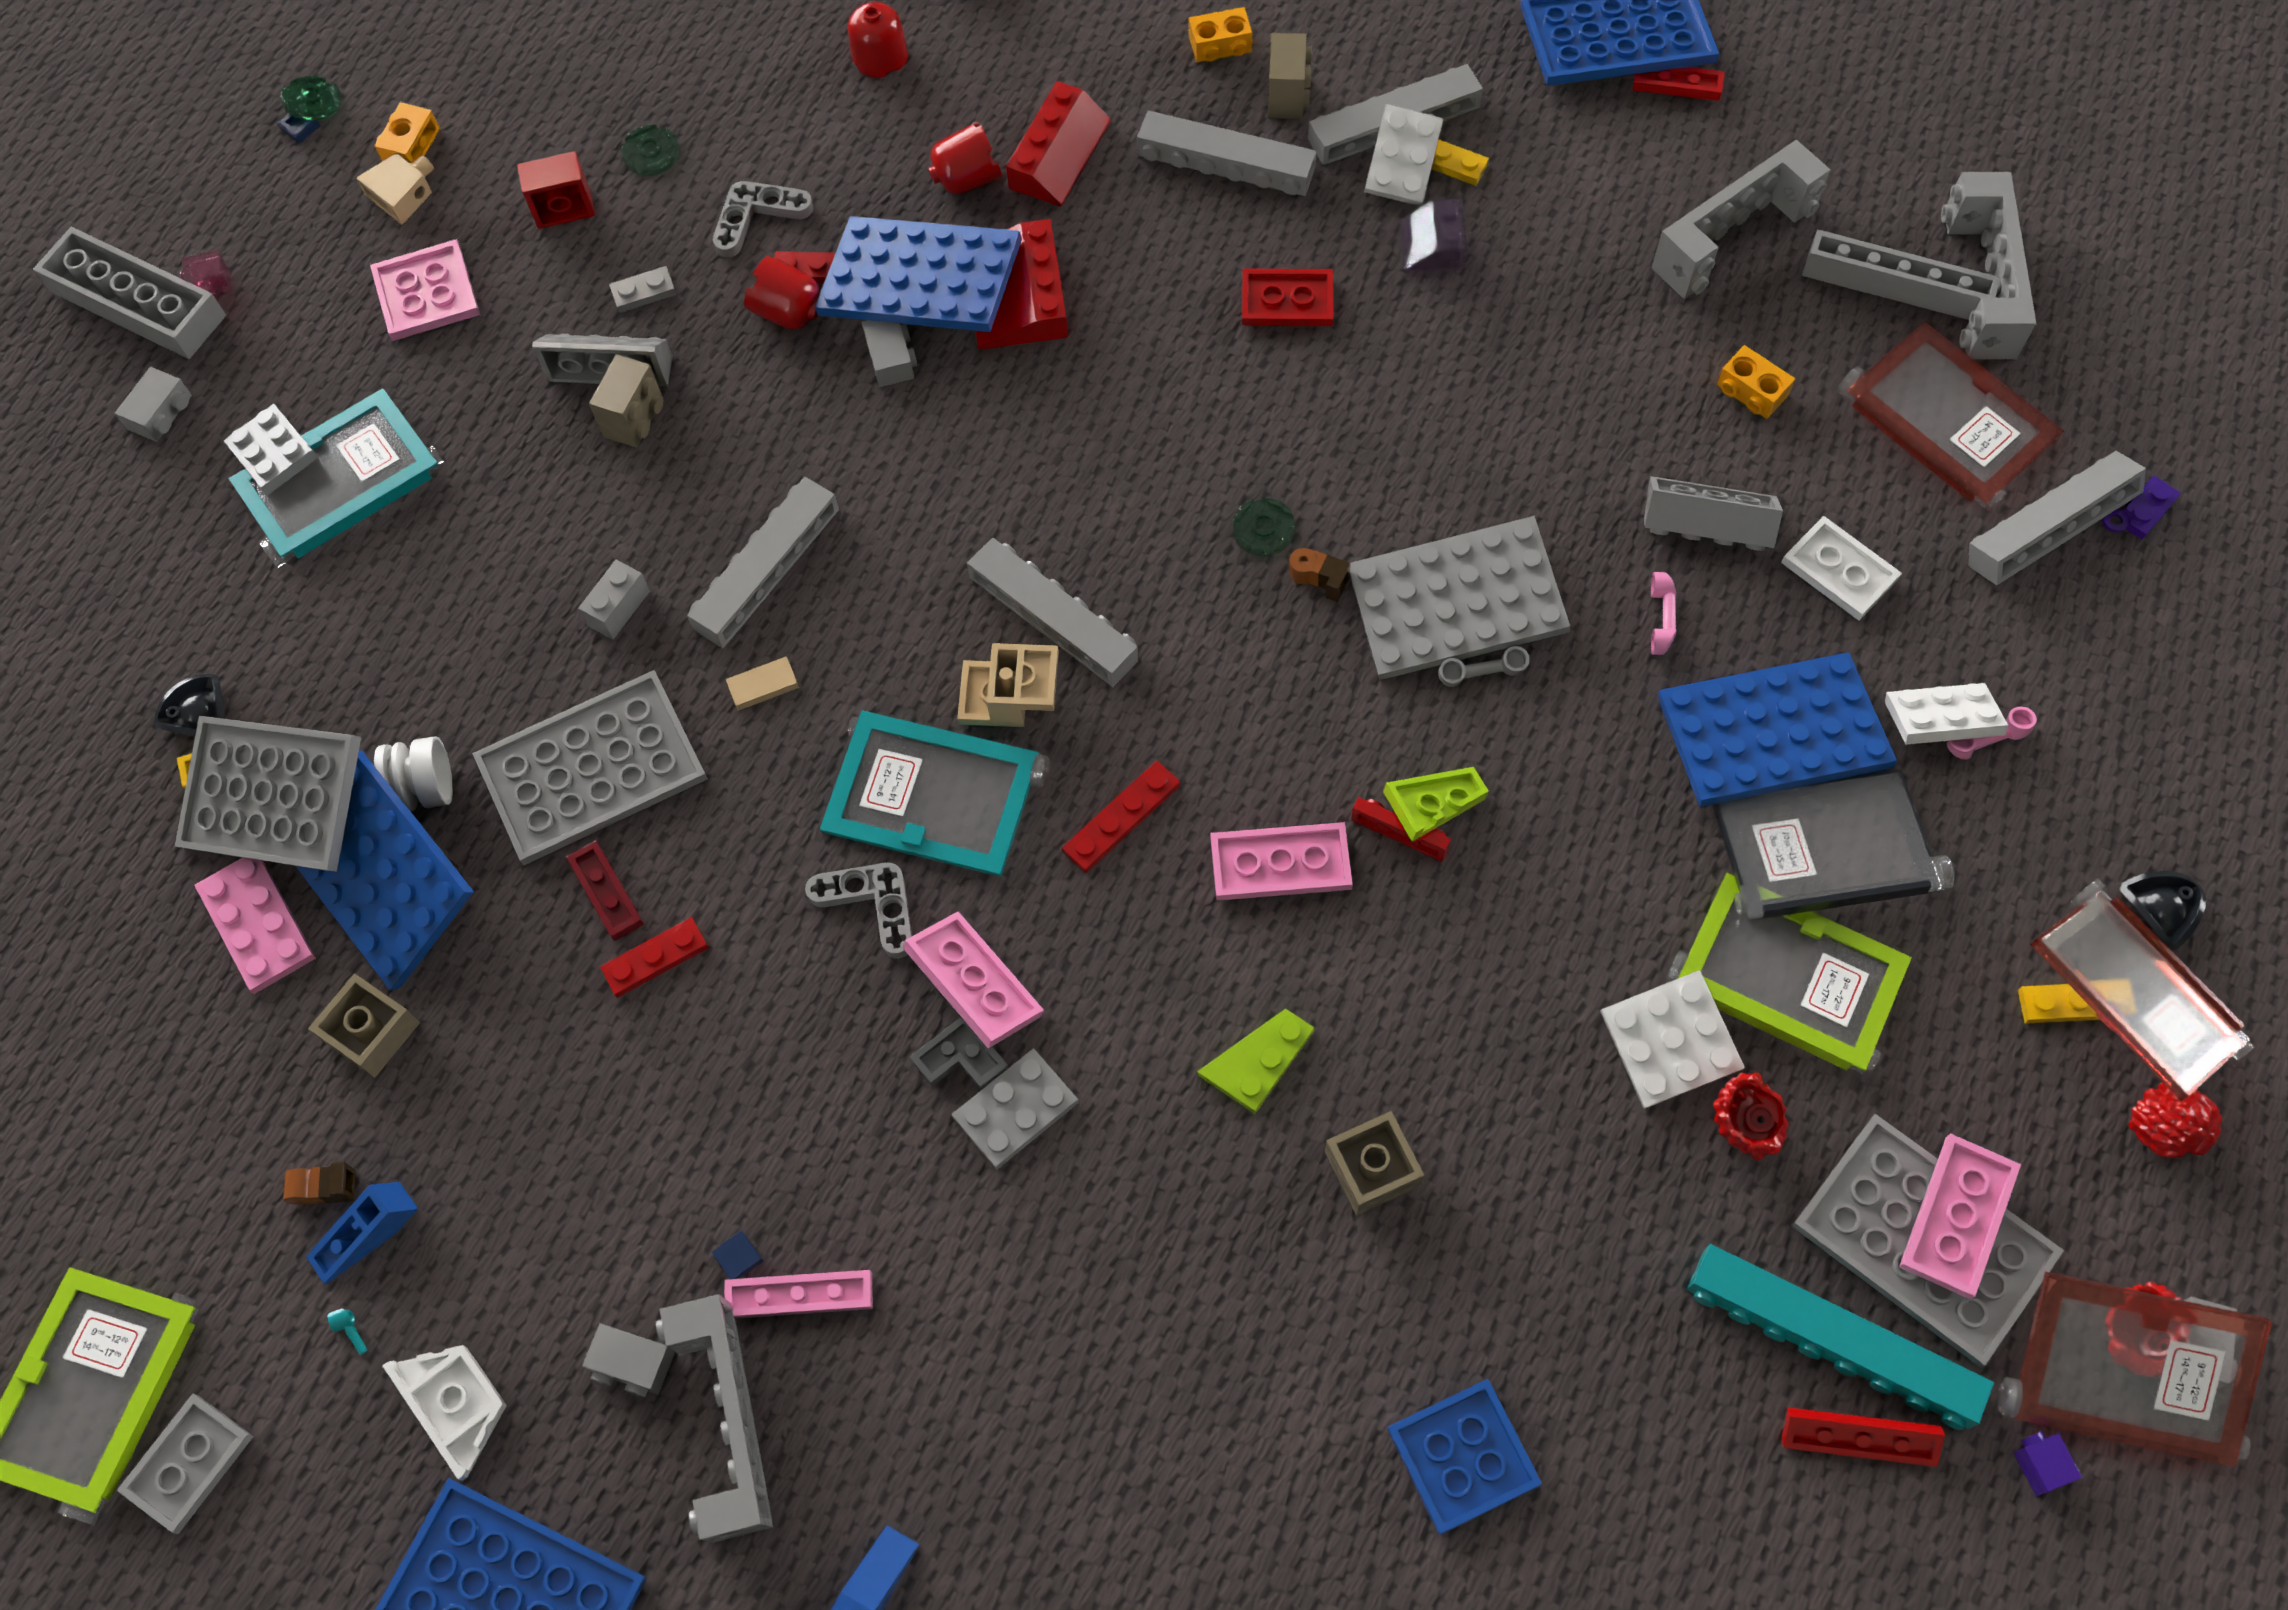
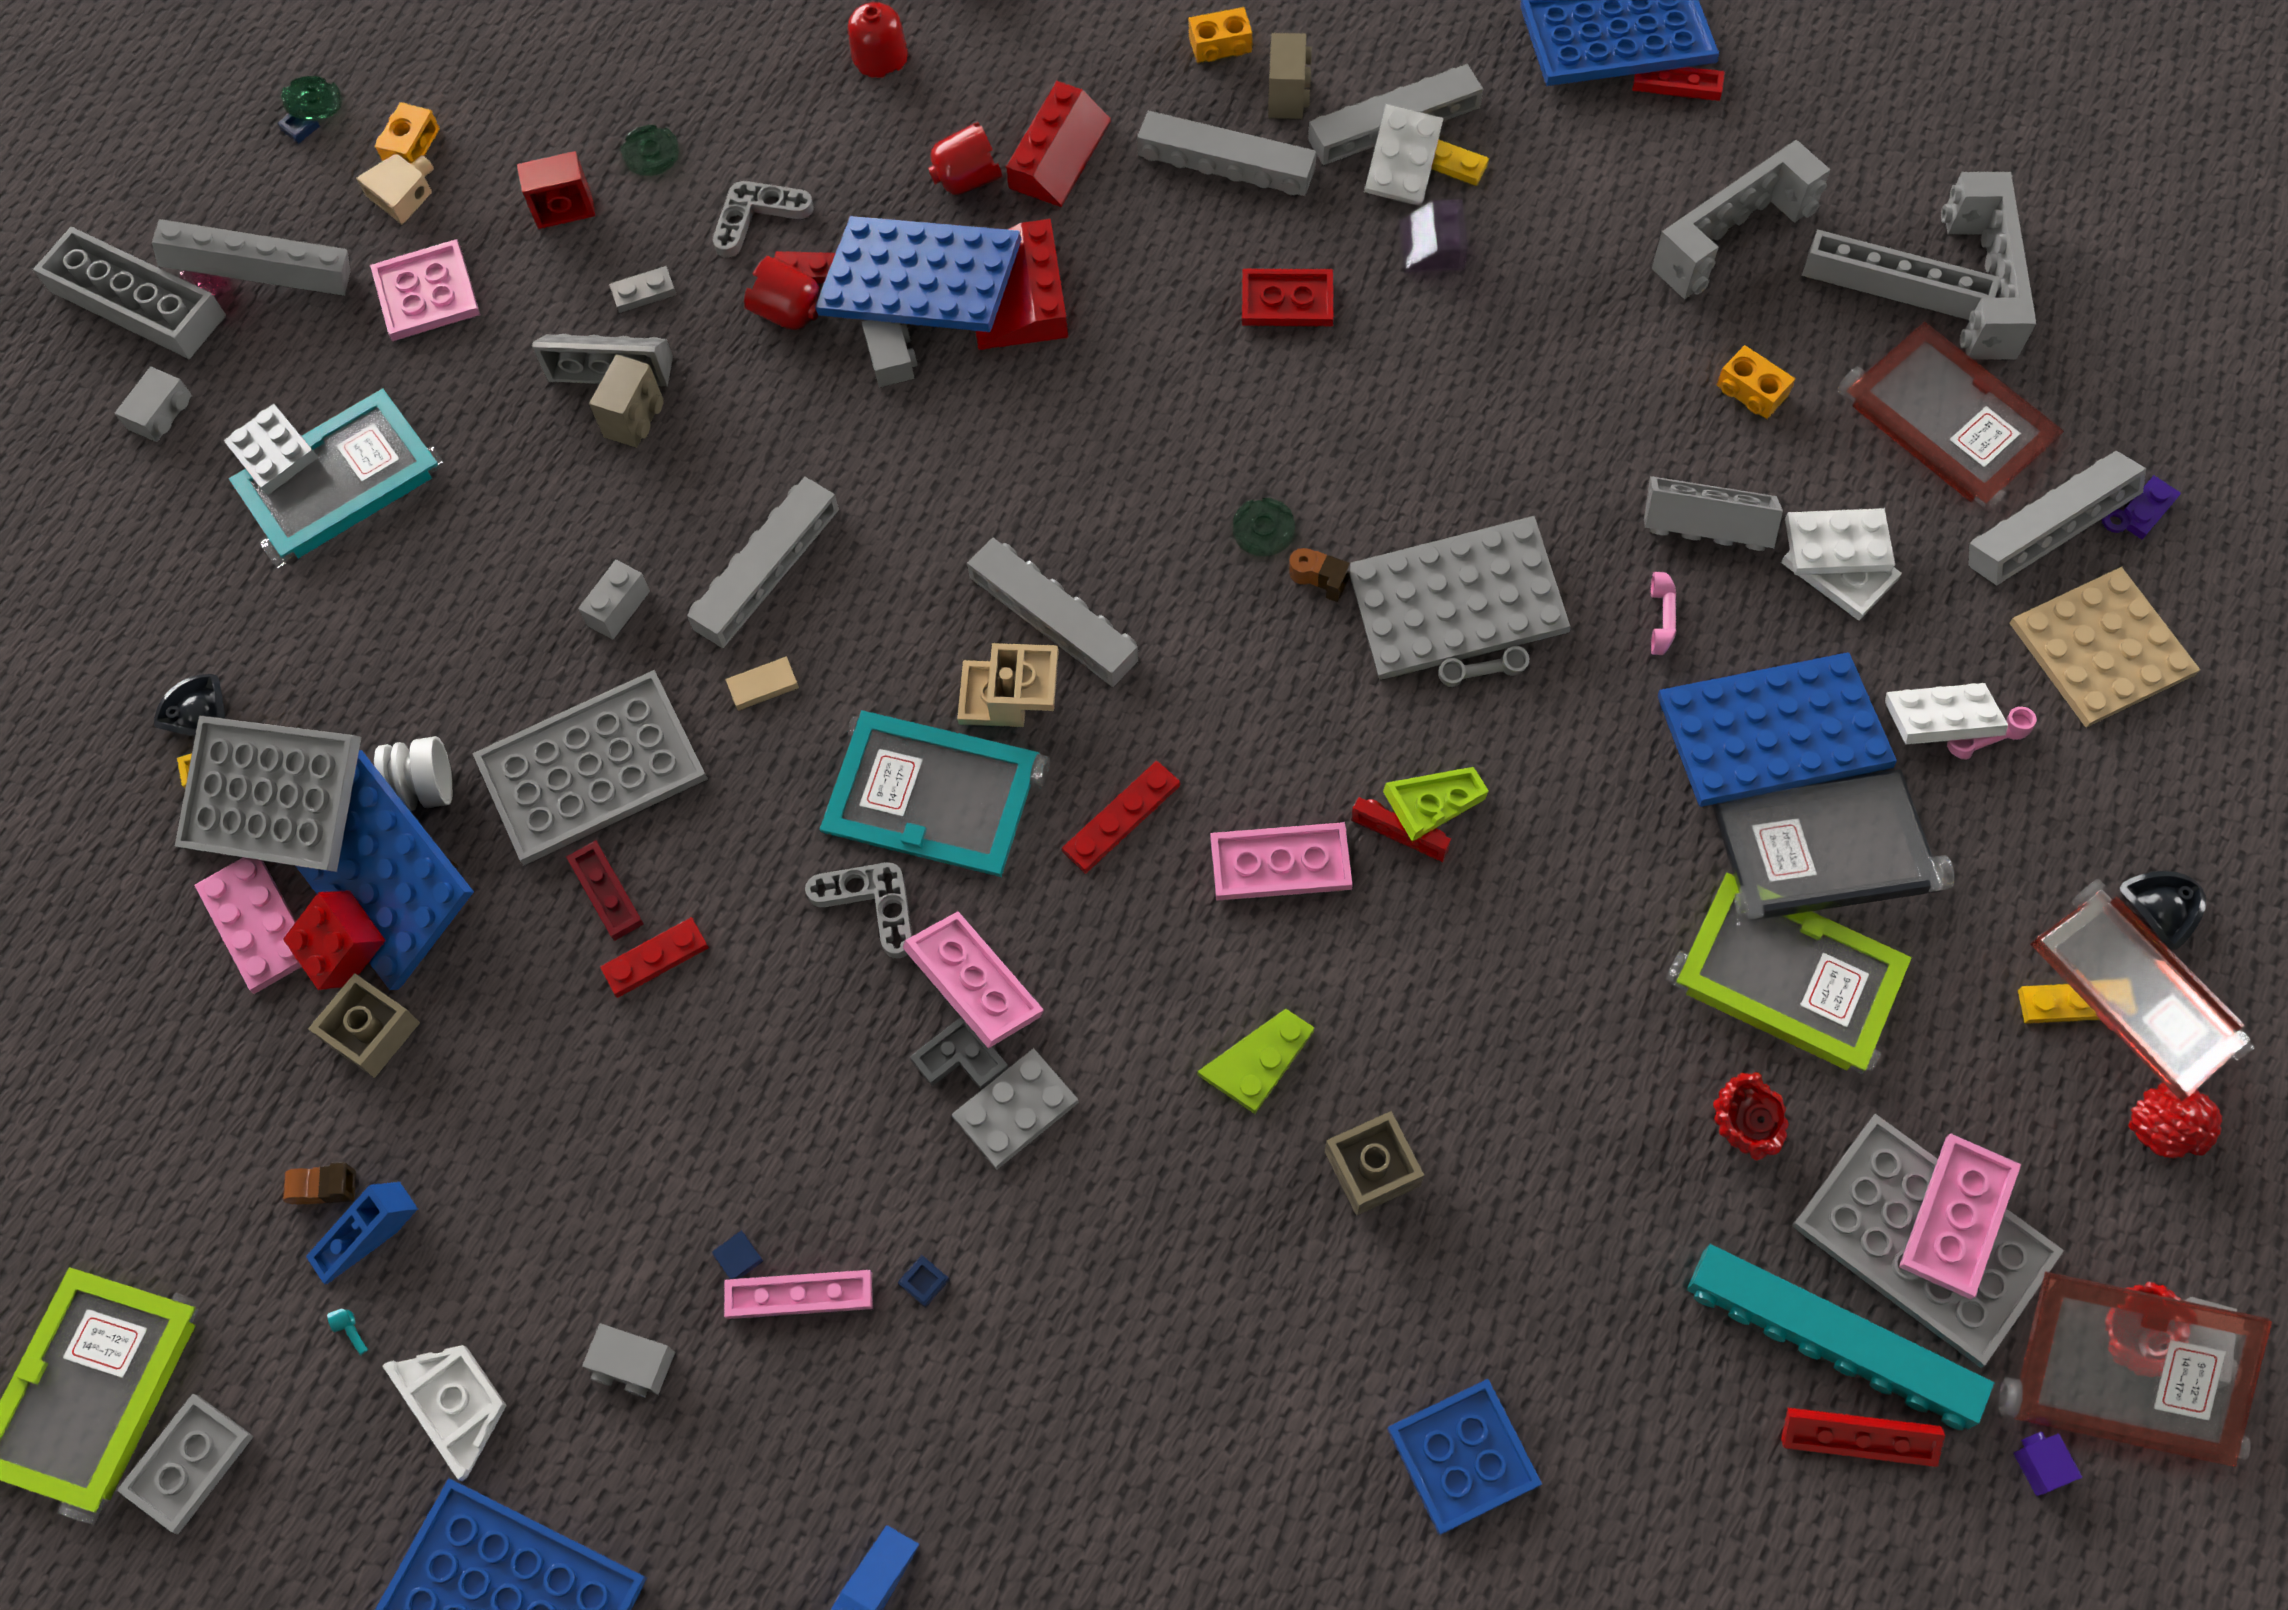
(251, 257): none -> light grey brick
(333, 939): none -> red brick
(712, 1326): light grey plate -> none
(923, 1281): none -> dark blue tile
(1672, 1039): white plate -> none
(1839, 541): none -> white plate
(2104, 646): none -> tan plate

